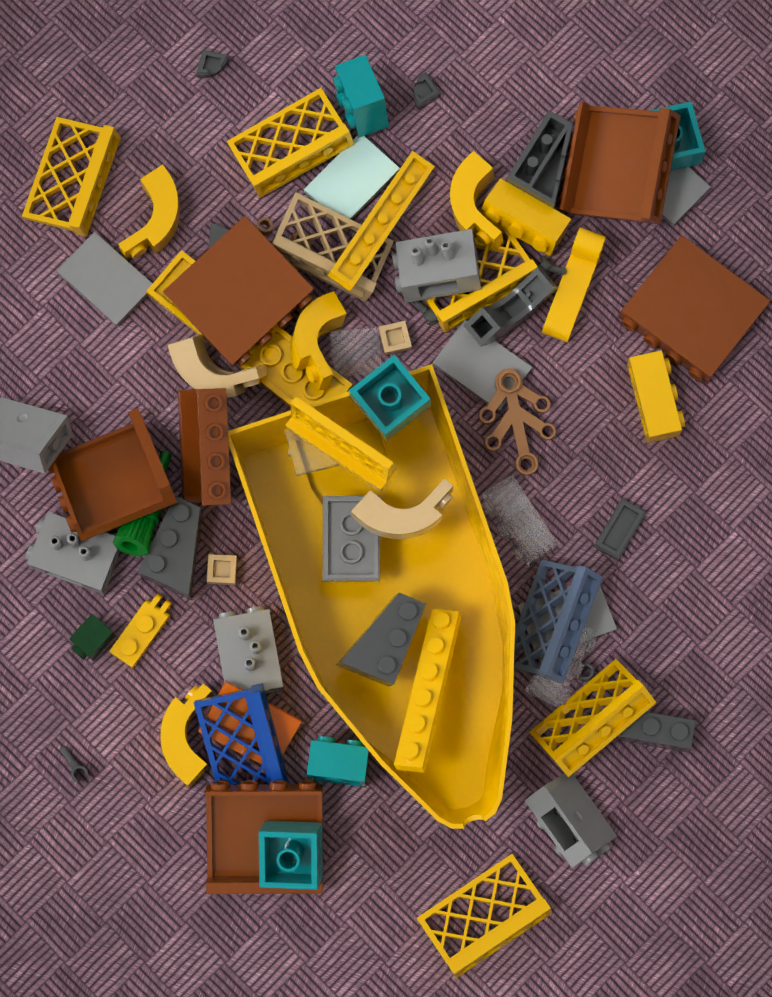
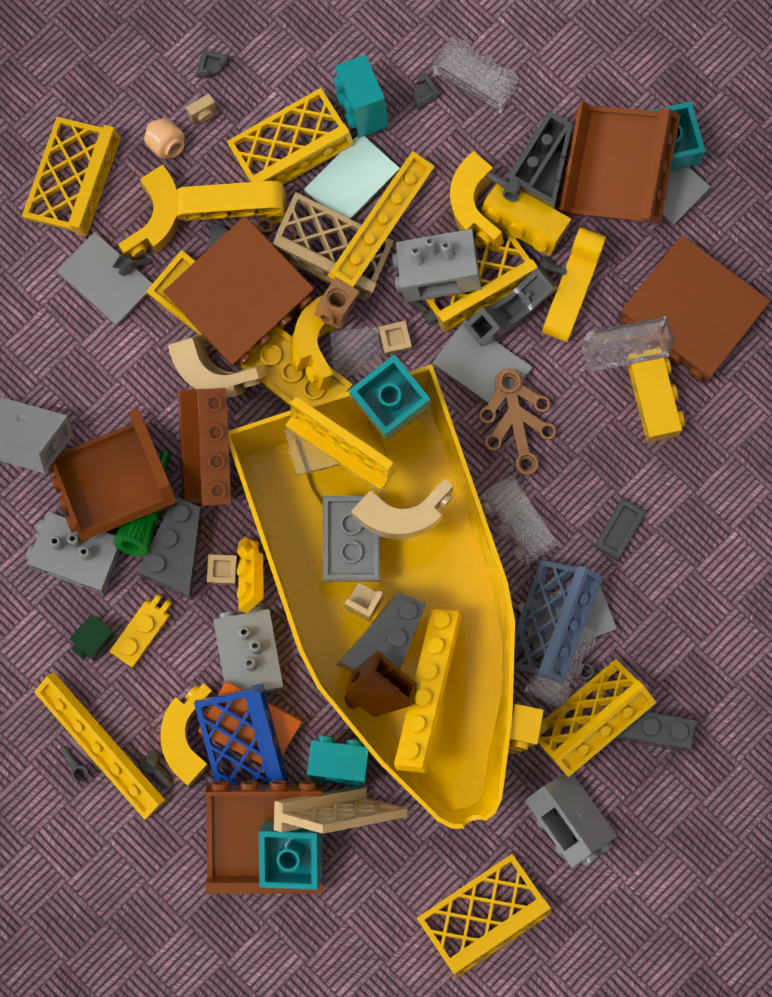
(99, 746): none -> yellow plate
(125, 263): none -> dark grey hand
(149, 765): none -> dark grey hand
(164, 138): none -> light nougat head
(201, 110): none -> tan plate
(232, 201): none -> yellow beam
(250, 574): none -> yellow hinge
(333, 811): none -> tan fence
(340, 294): none -> medium nougat brick
(364, 602): none -> tan panel
(379, 687): none -> reddish brown torso
(476, 74): none -> clear brick
(511, 188): none -> dark grey hand
(524, 728): none -> yellow brick
(628, 344): none -> clear brick

